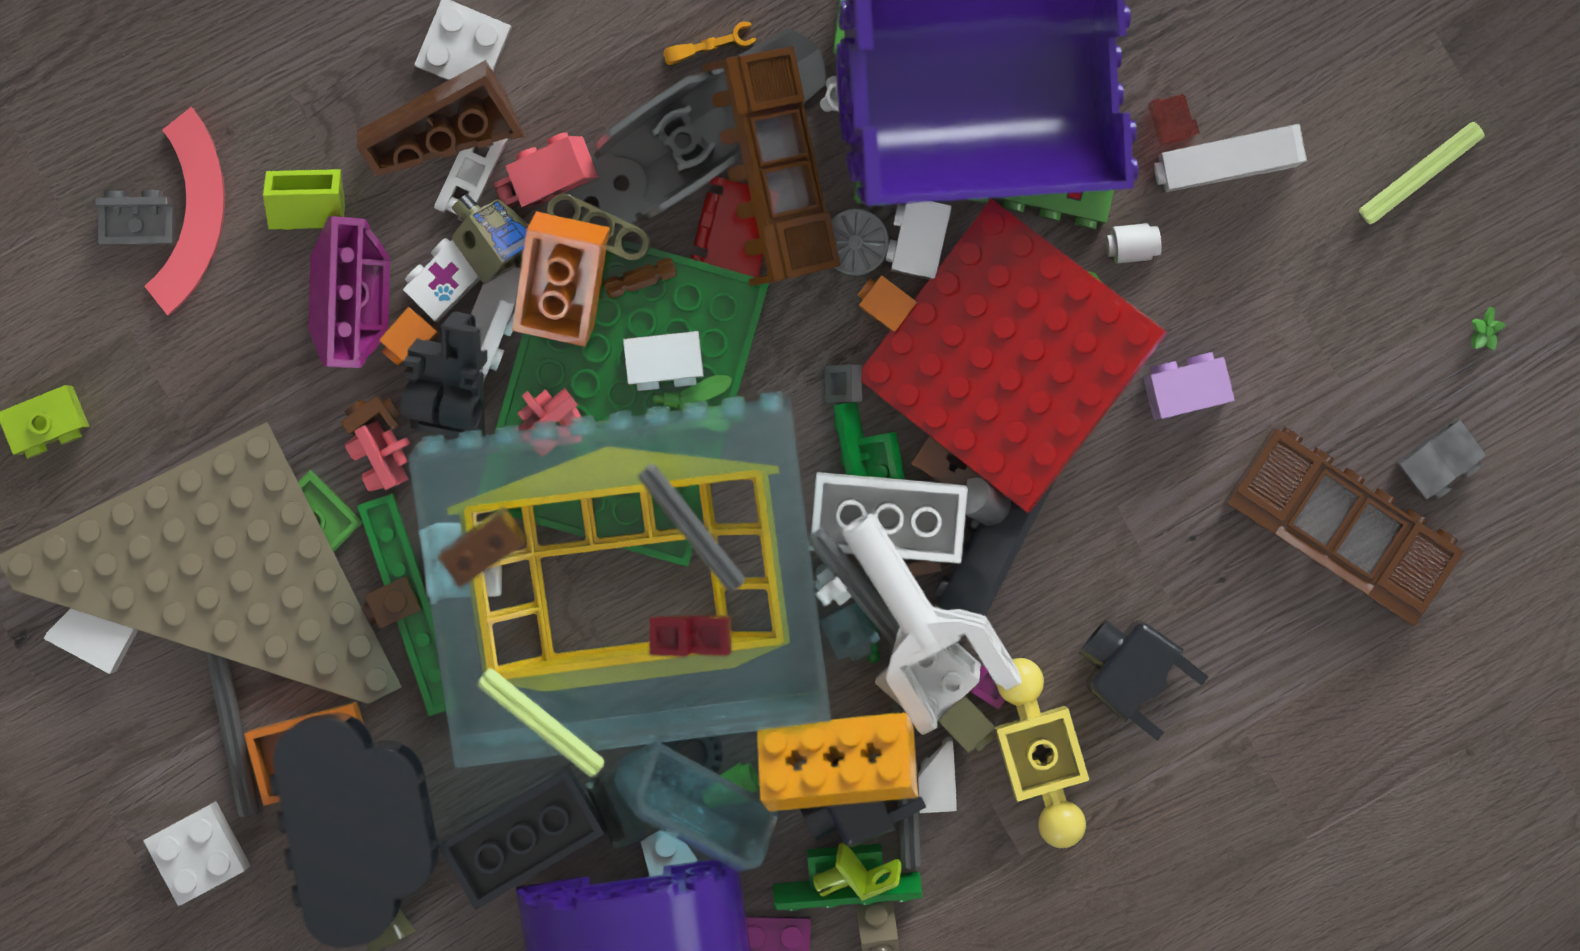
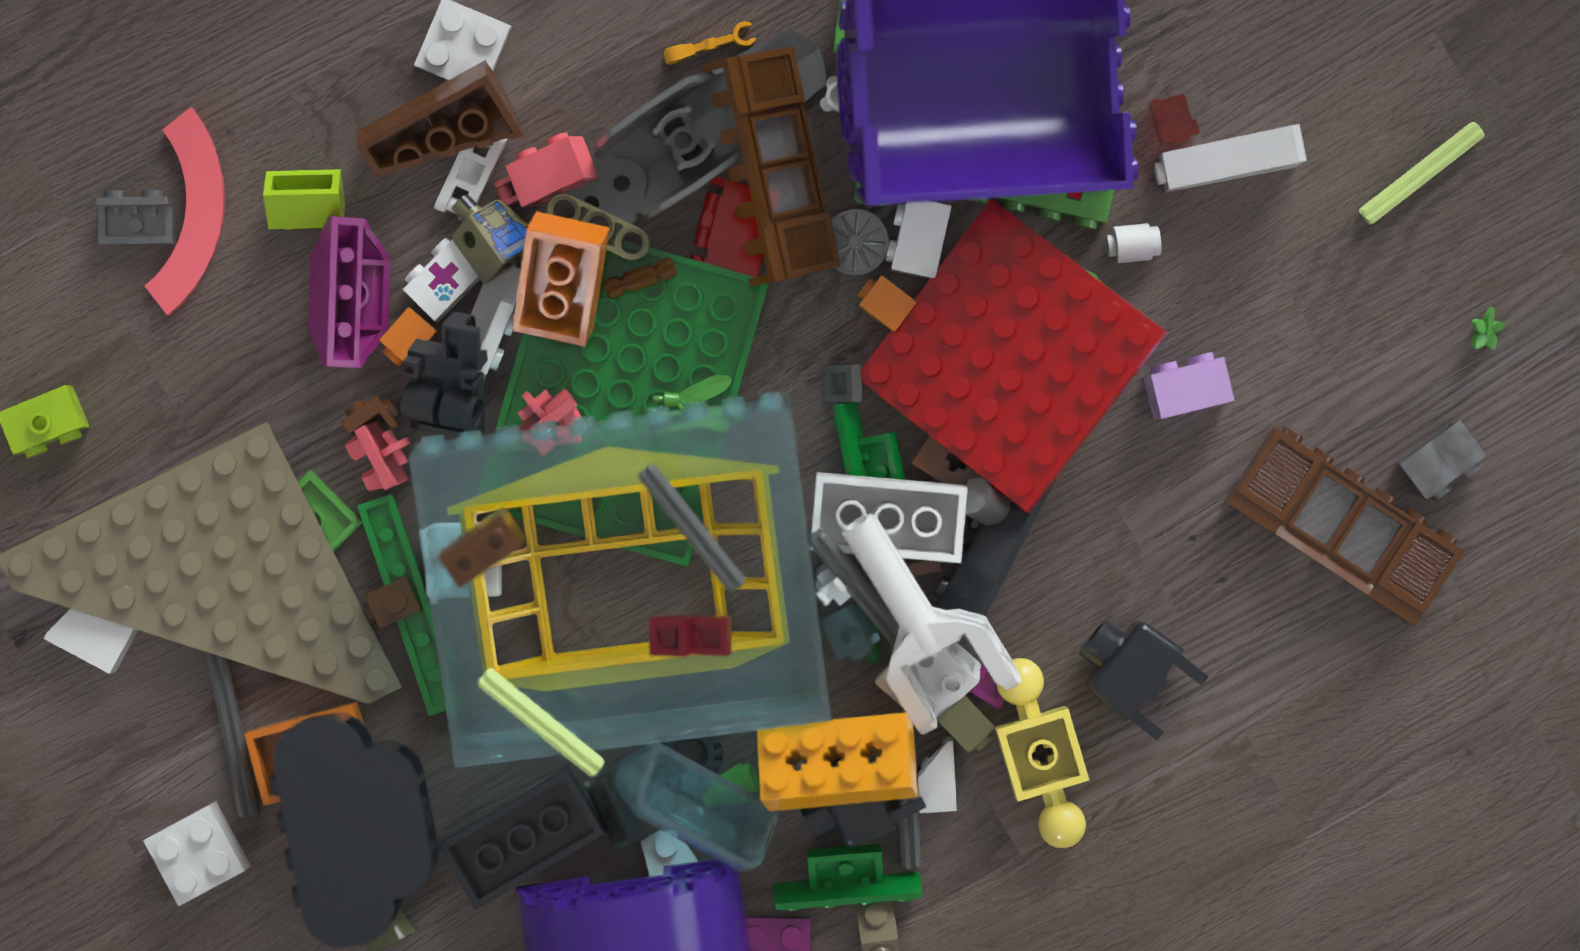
(663, 359): white brick -> none
(852, 873): lime bracket -> none

